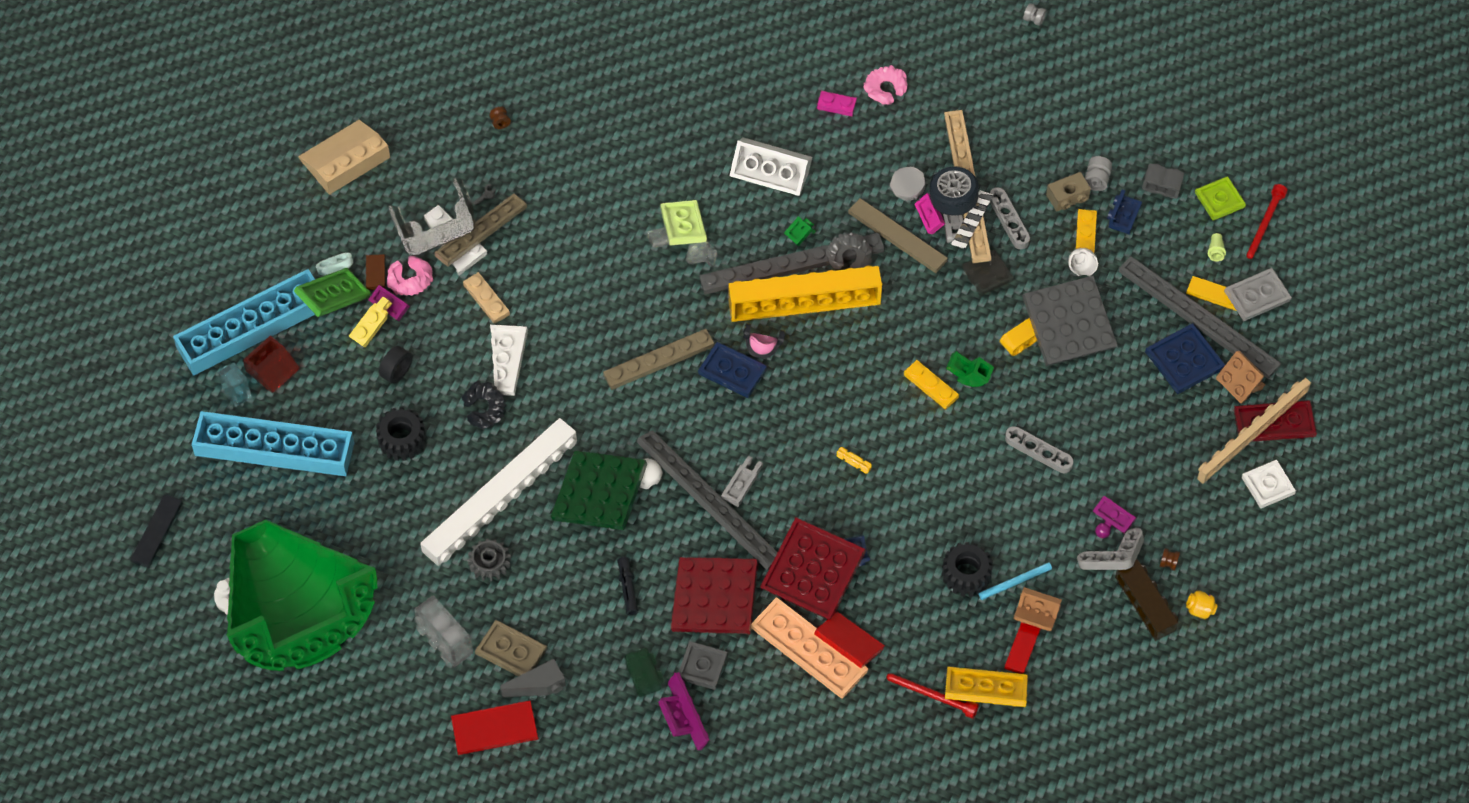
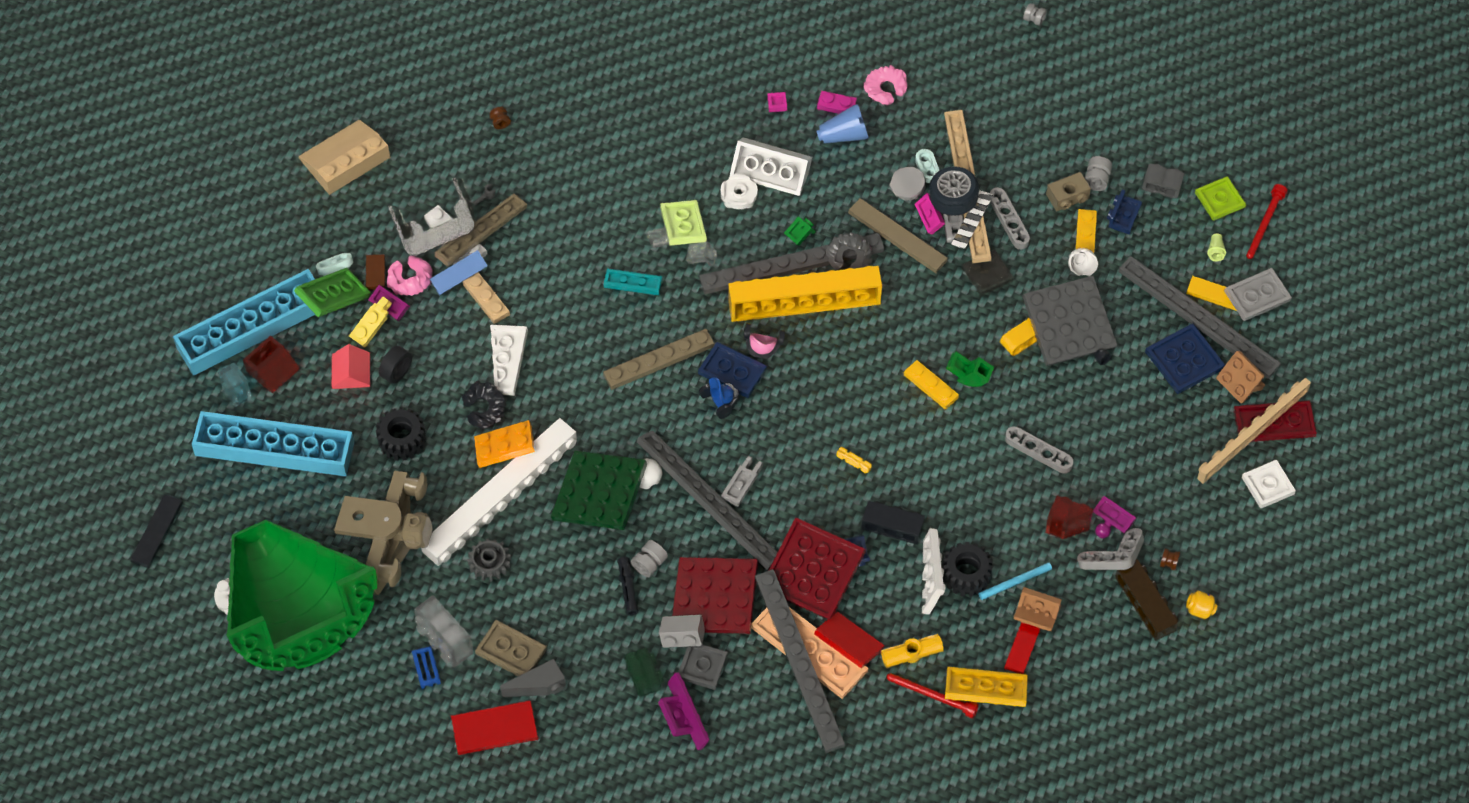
(350, 368): none -> coral slope
(389, 525): none -> dark tan piece
(429, 681): none -> blue tile
(458, 272): none -> medium blue tile
(504, 444): none -> light orange plate
(632, 281): none -> teal tile
(650, 557): none -> light grey wheel
(681, 631): none -> light grey brick
(723, 395): none -> cap
(739, 201): none -> white plate
(777, 102): none -> dark pink plate
(799, 661): none -> dark grey plate
(843, 127): none -> medium blue cone
(893, 522): none -> black brick
(900, 653): none -> yellow piece
(927, 167): none -> light aqua plate
(932, 571): none -> white wing
(1068, 518): none -> clear red slope
(1102, 356): none -> black hinge

